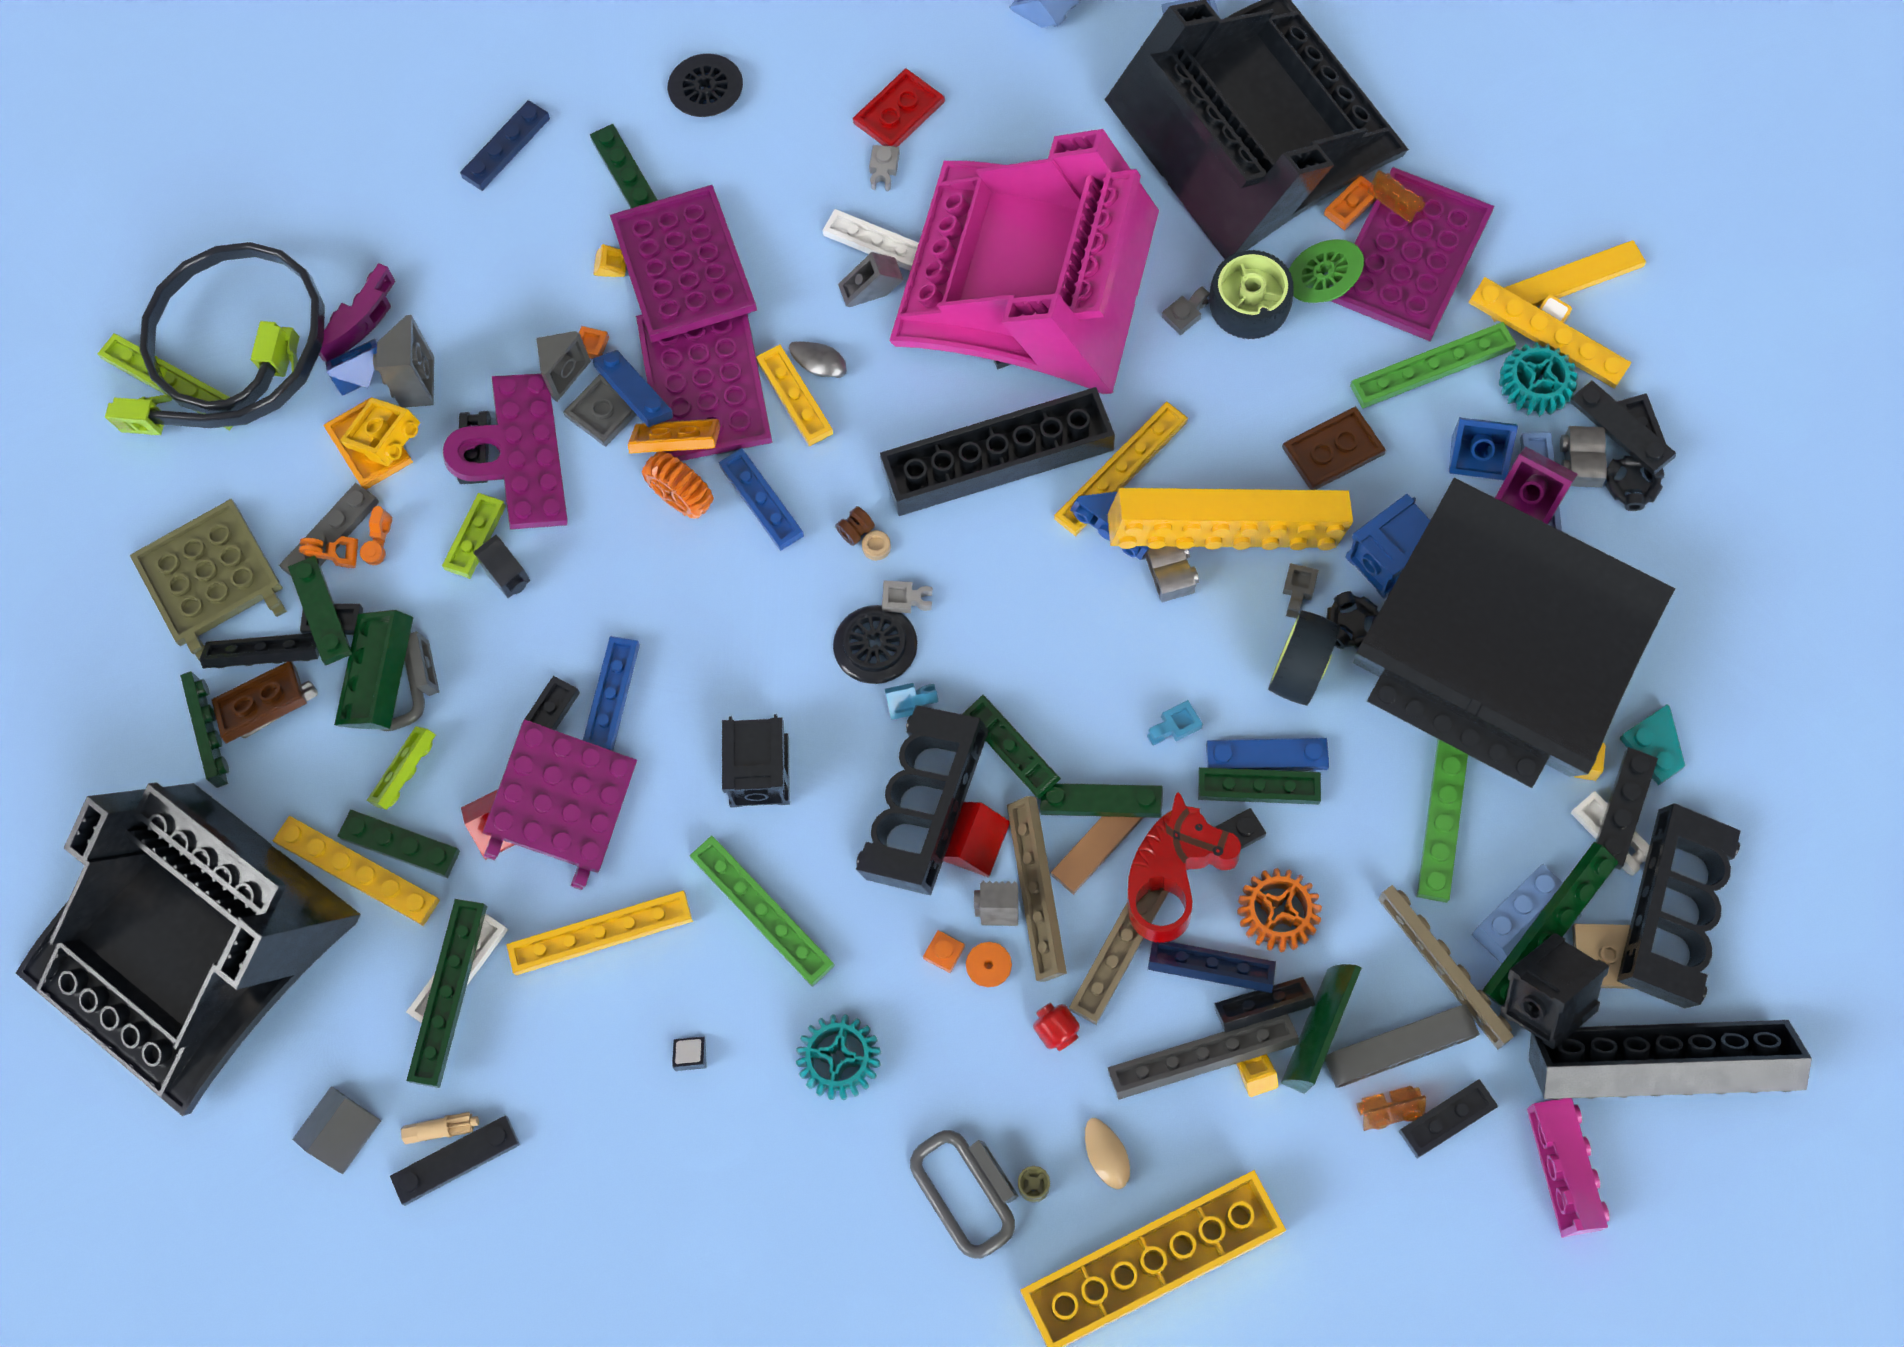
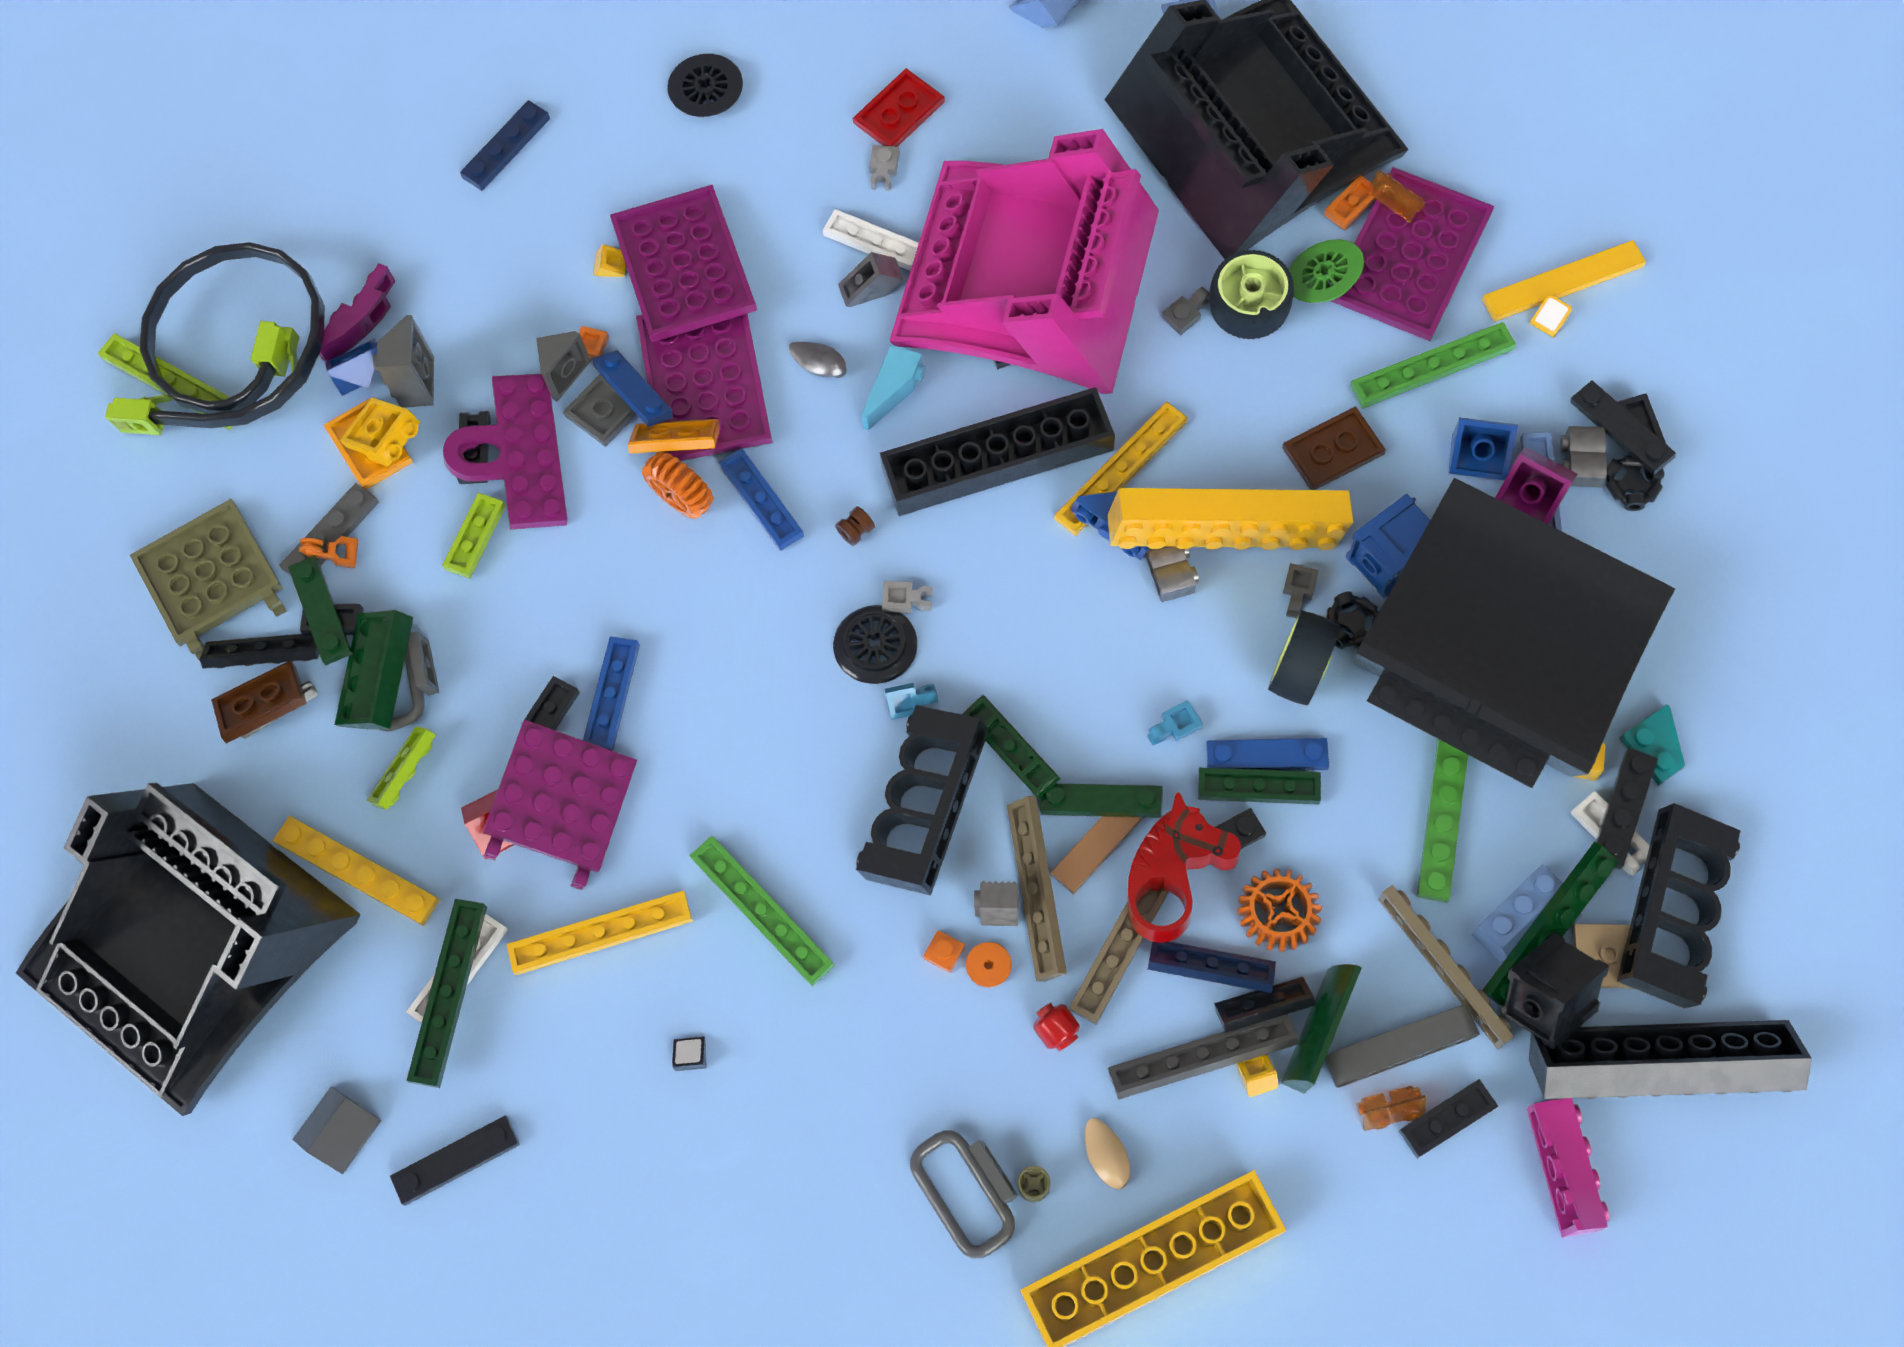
(207, 737): dark green plate -> none
(379, 523): orange piece -> none
(398, 843): dark green plate -> none
(439, 1128): tan piece -> none
(502, 566): black slope -> none
(622, 166): dark green plate -> none
(755, 762): black container -> none
(794, 395): yellow plate -> none
(825, 1055): teal gear -> none
(876, 545): tan tile -> none
(893, 384): none -> medium azure slope
(977, 838): red slope -> none
(1546, 329): yellow plate -> none
(1546, 394): teal gear -> none

